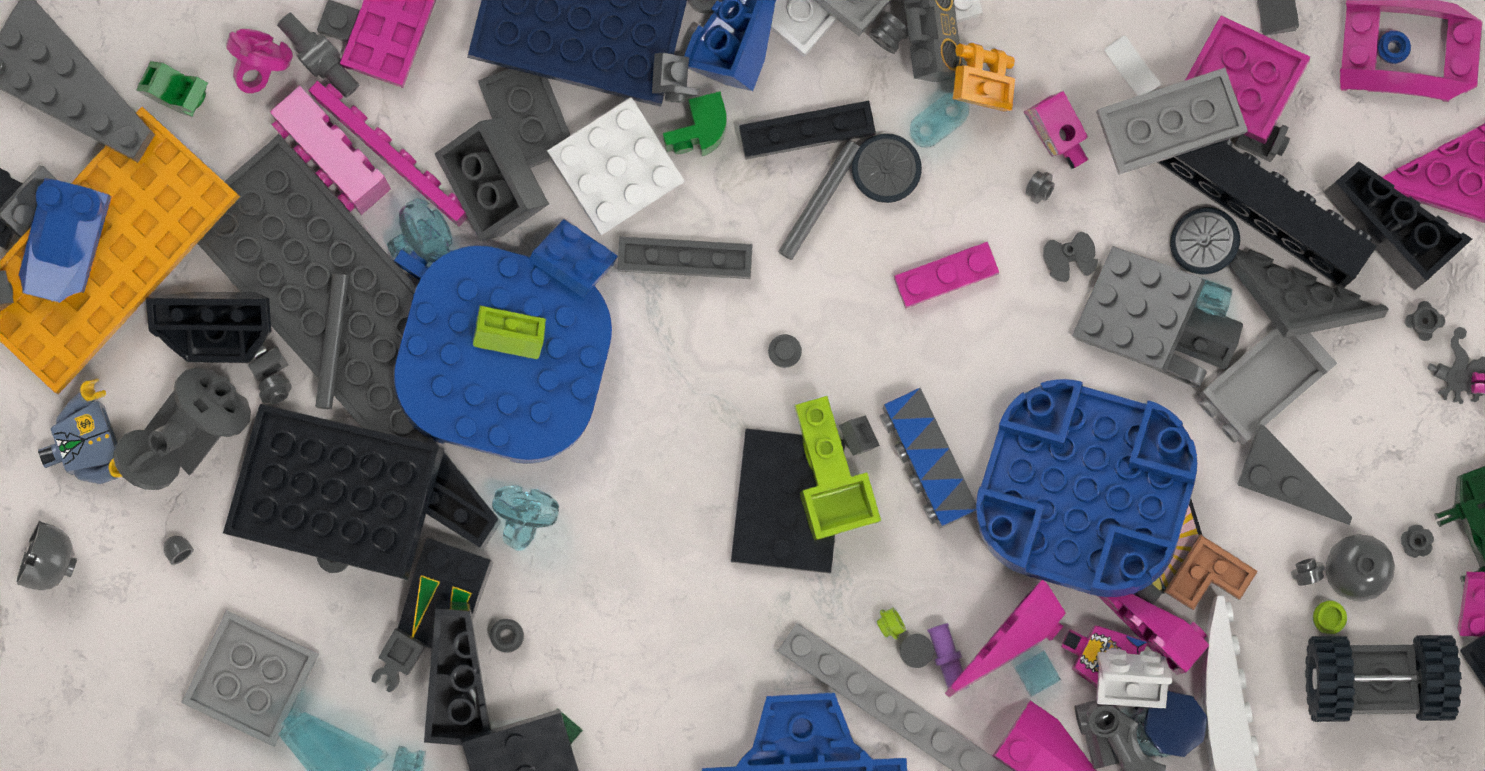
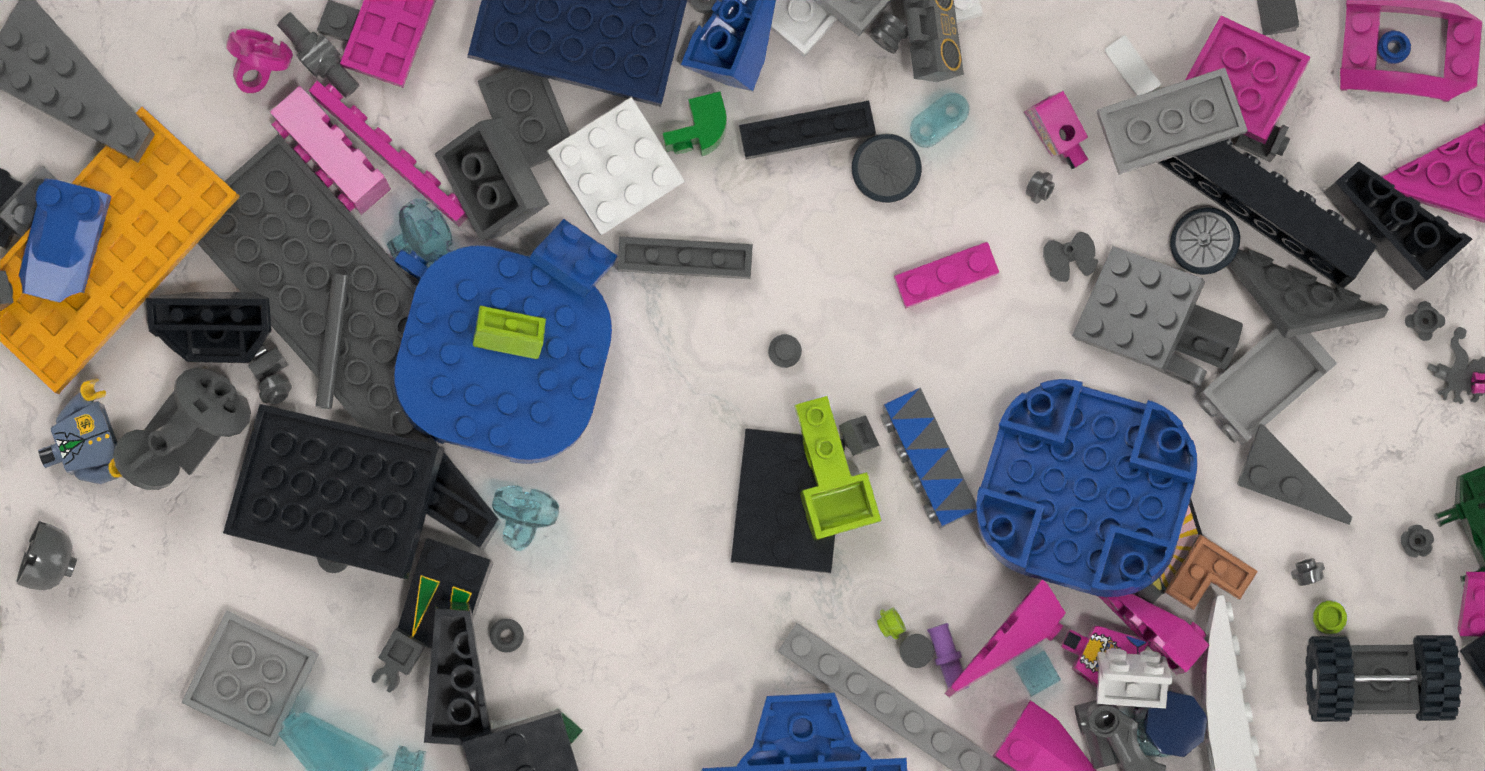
(172, 88): green brick -> none
(177, 549): dark grey hinge -> none
(671, 77): dark grey bracket -> none
(819, 200): dark grey piece -> none
(981, 86): light orange plate -> none
(1214, 299): clear light blue plate -> none
(1360, 567): dark grey cylinder -> none

